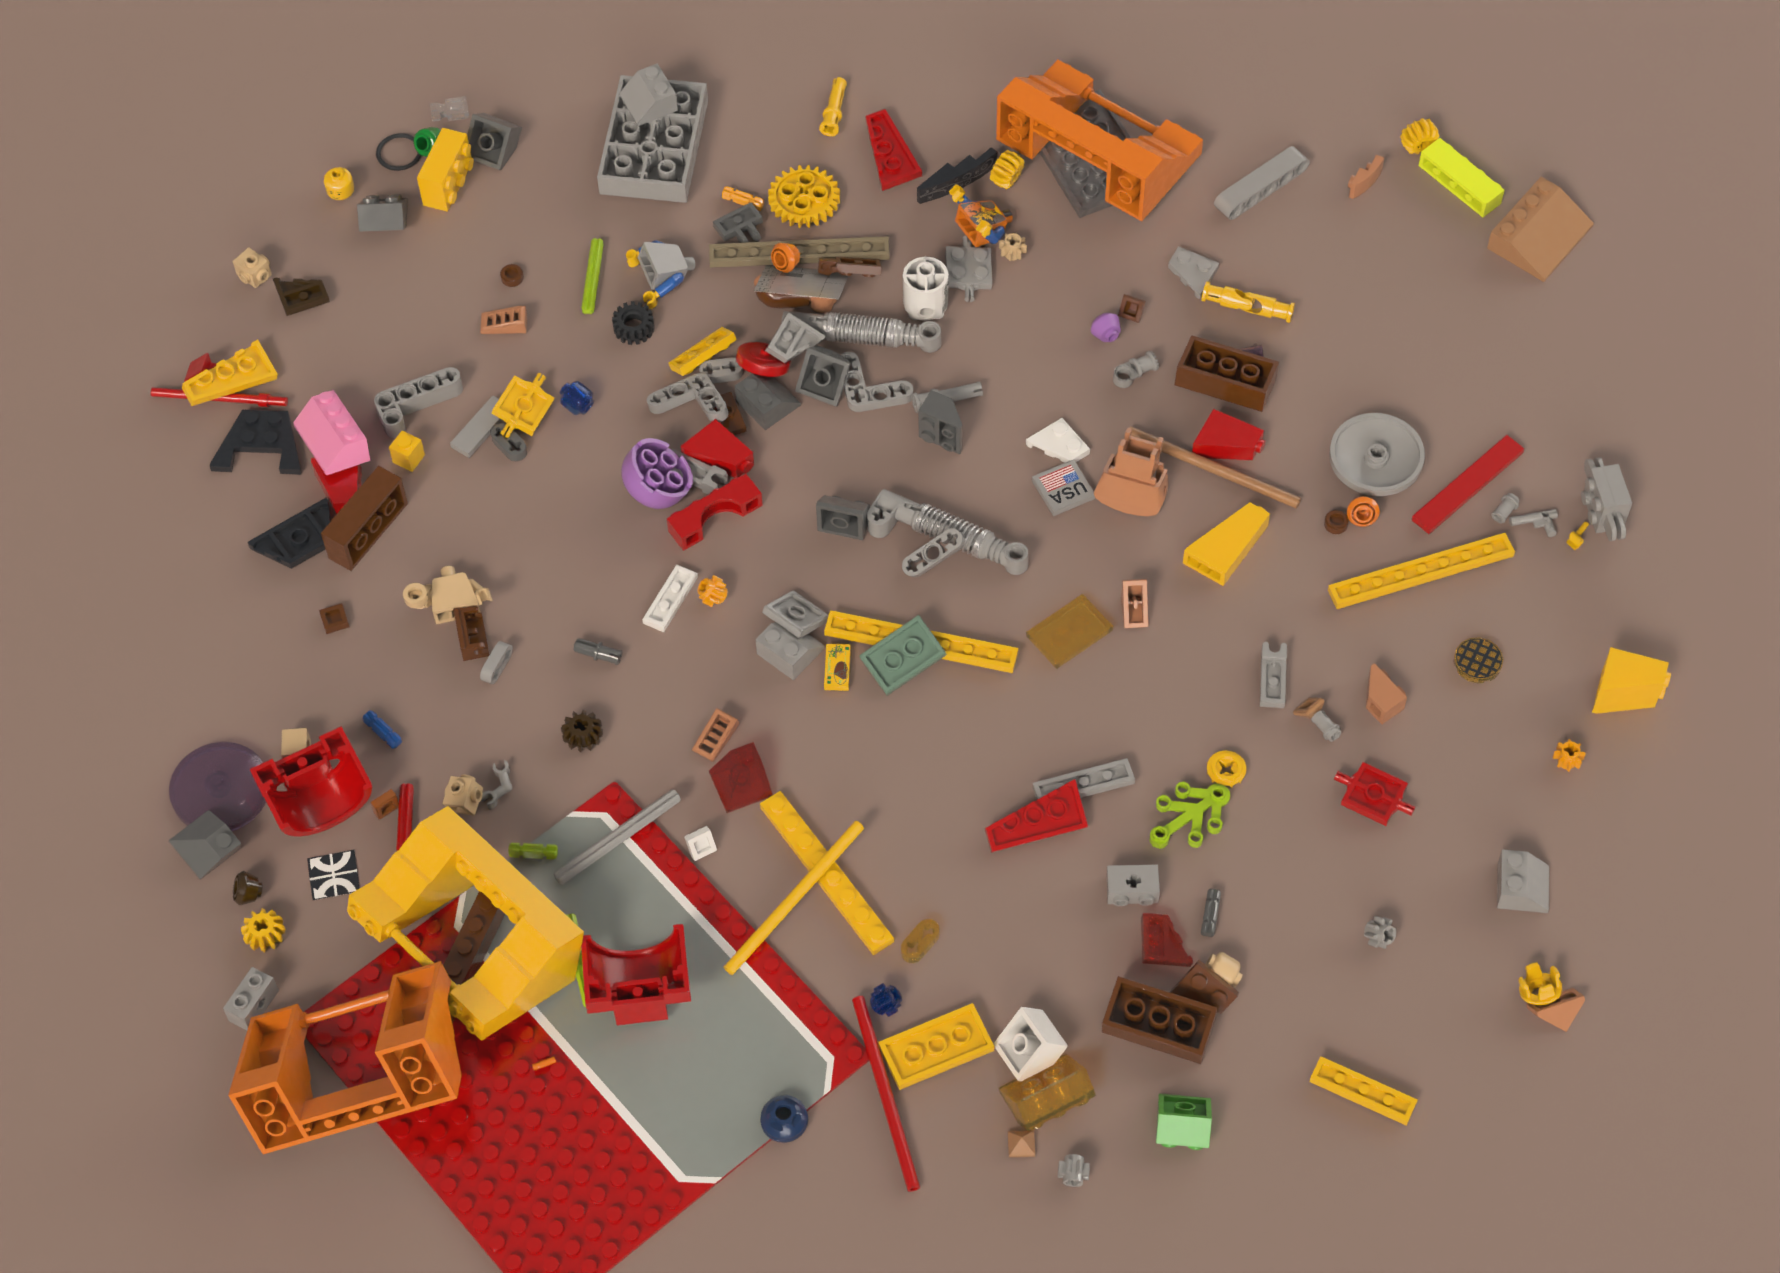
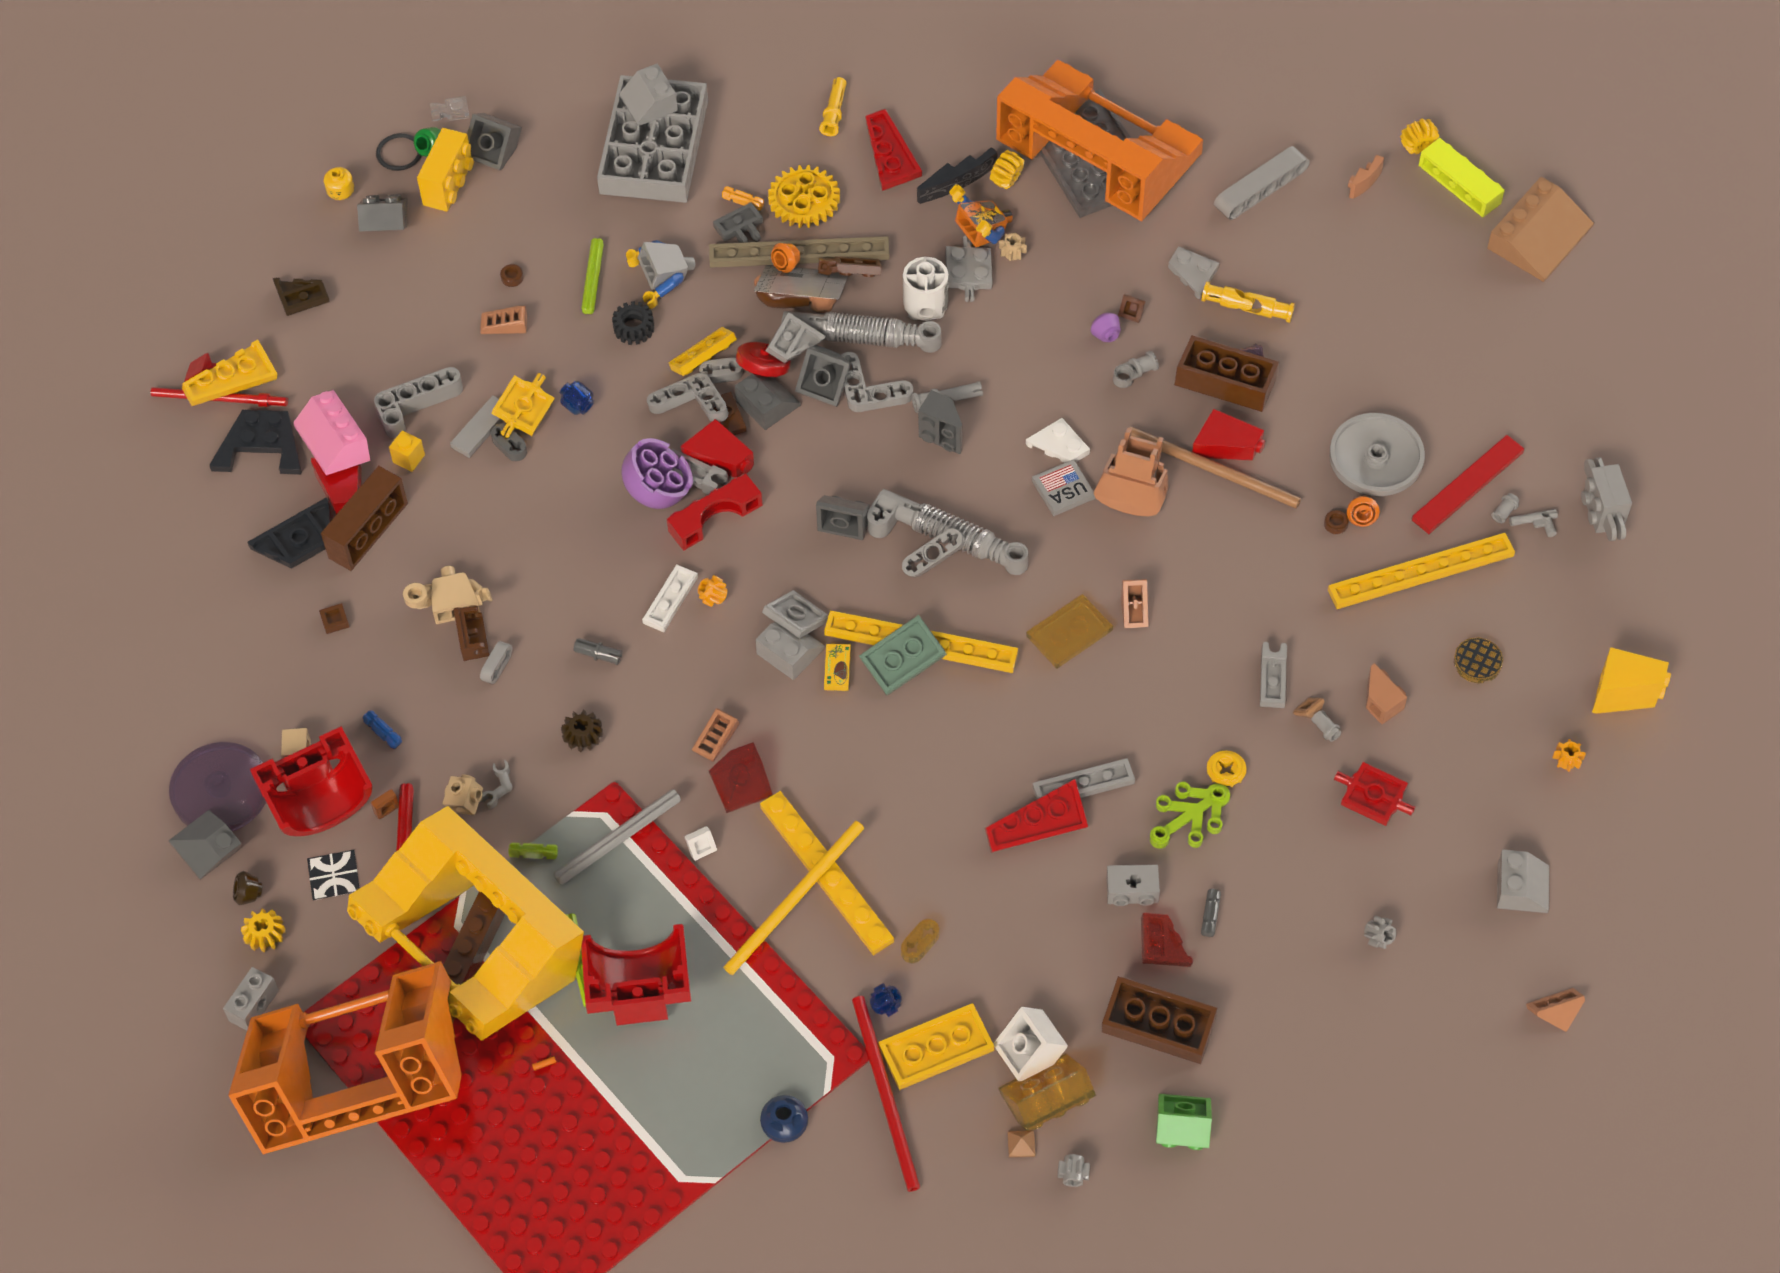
(252, 267): tan brick -> none
(1205, 987): reddish brown wing -> none
(1225, 967): tan head -> none
(1226, 545): yellow slope -> none
(1363, 1090): yellow plate -> none
(1549, 985): yellow piece -> none
(1575, 540): yellow hand -> none

